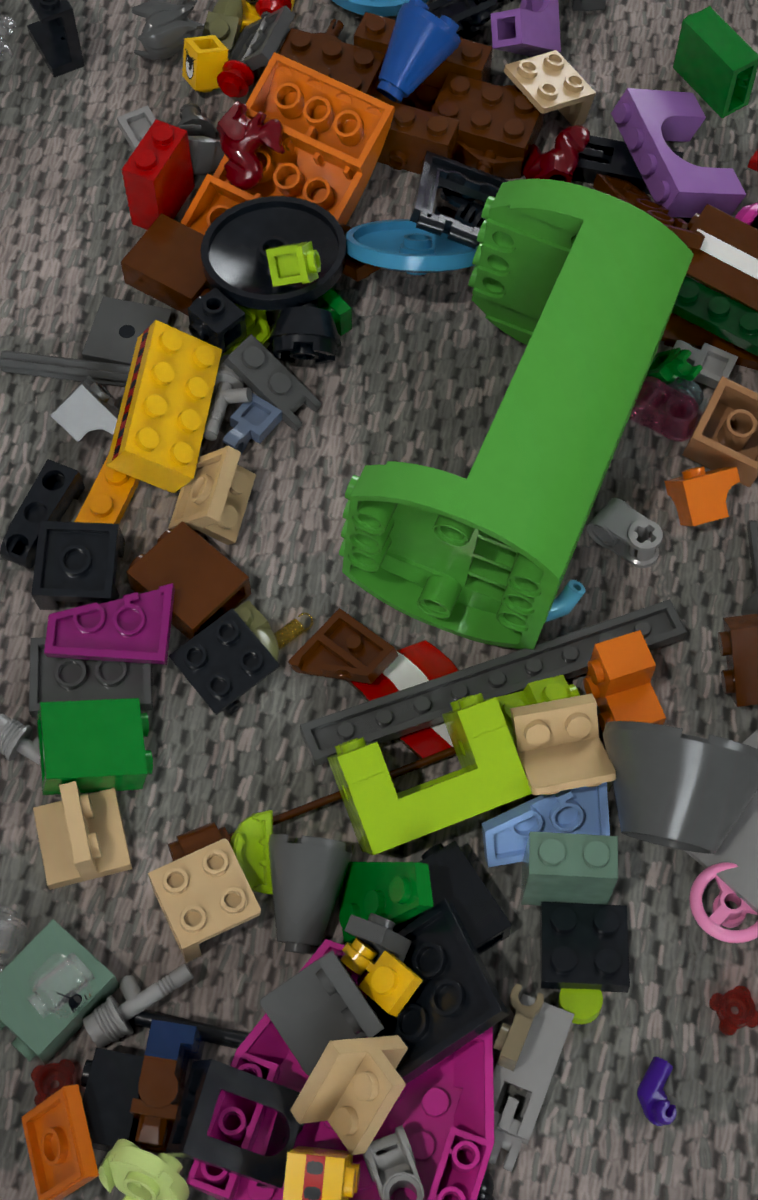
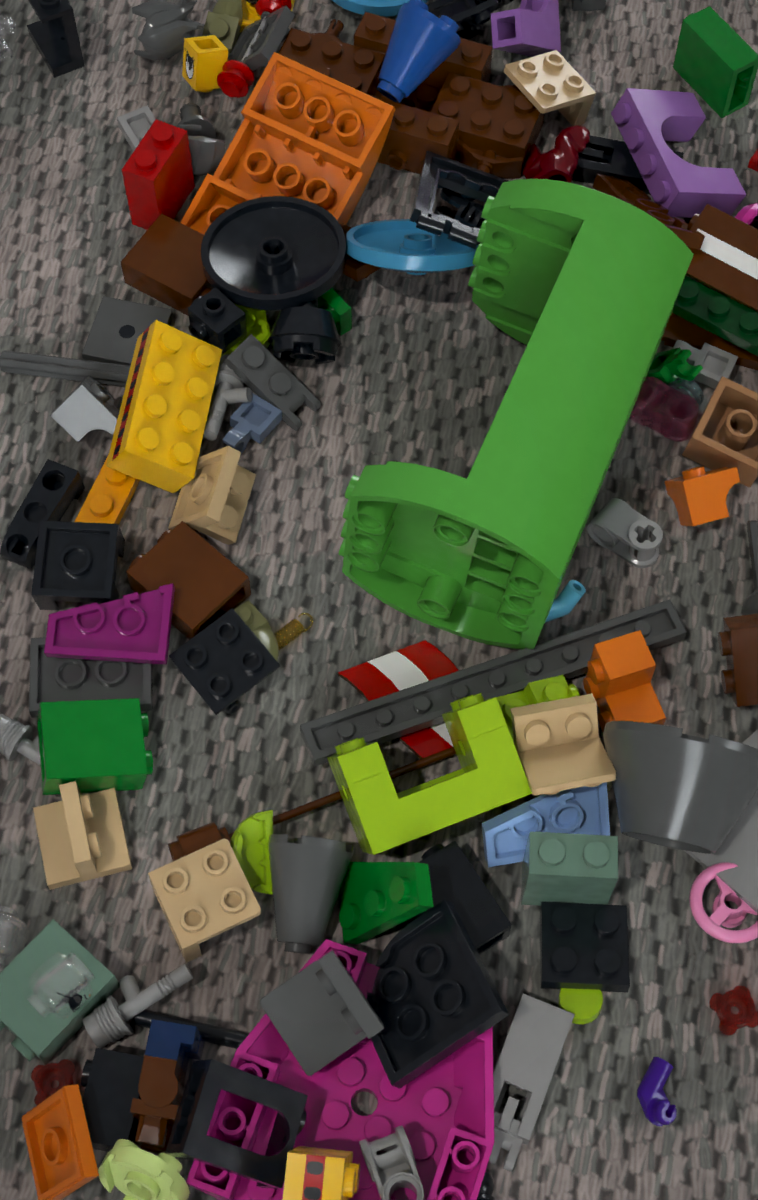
(241, 140): dark red animal -> none
(293, 264): lime bracket -> none
(344, 651): reddish brown wing -> none
(353, 1088): tan bracket -> none
(379, 935): dark grey bracket -> none
(389, 979): yellow plate -> none
(512, 1037): dark tan plate -> none

